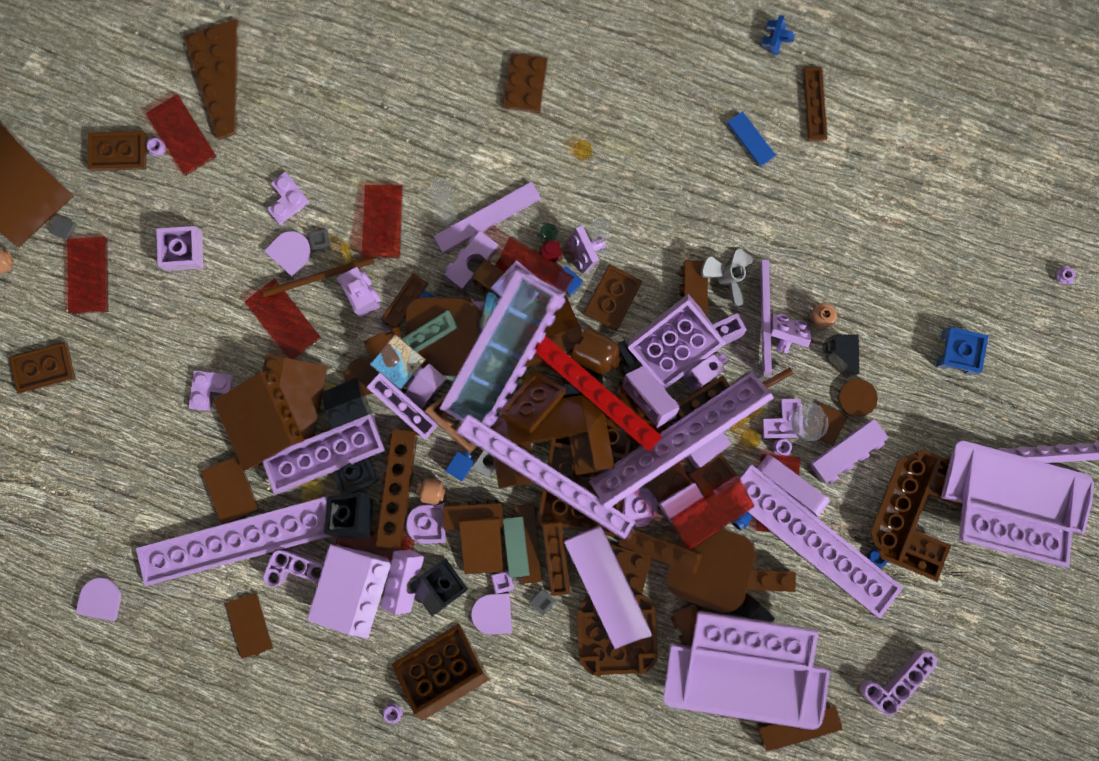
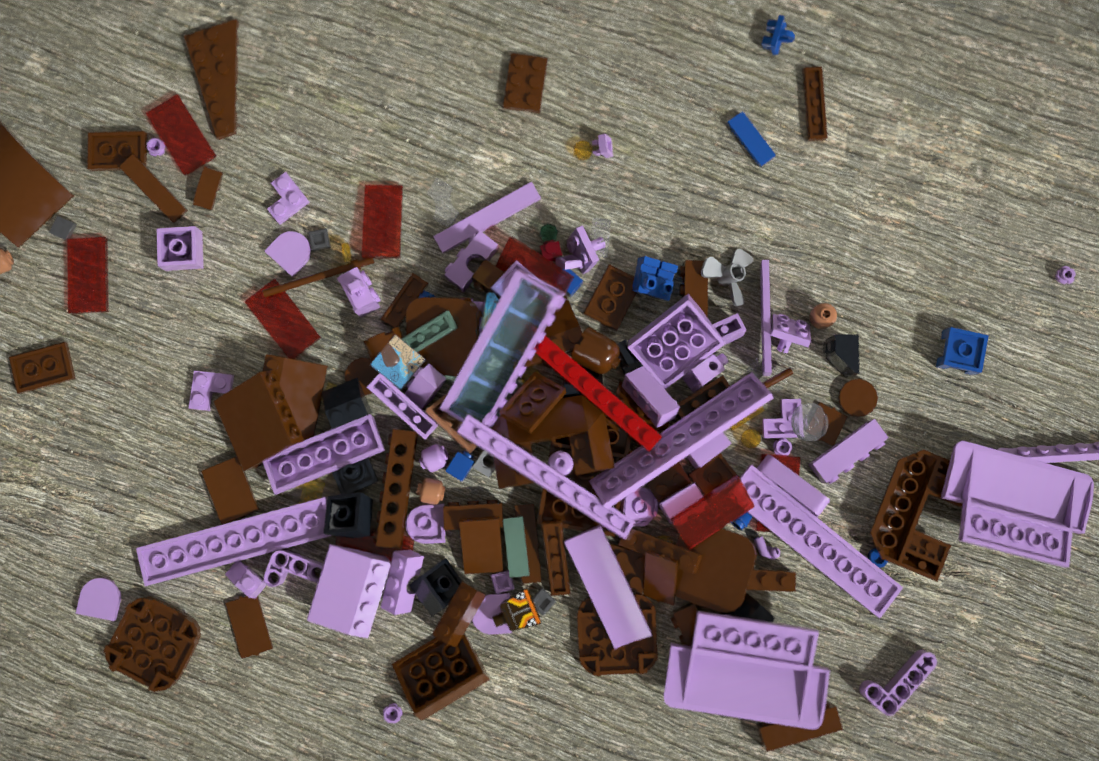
(153, 188): none -> reddish brown tile
(153, 643): none -> reddish brown tile
(207, 188): none -> reddish brown slope
(245, 579): none -> lavender slope
(434, 458): none -> lavender head
(458, 614): none -> reddish brown brick
(518, 611): none -> torso
(561, 462): none -> lavender head
(568, 262): none -> lavender tile
(605, 146): none -> lavender tile
(654, 278): none -> blue hips
(660, 578): none -> reddish brown piece
(765, 550): none -> lavender arm

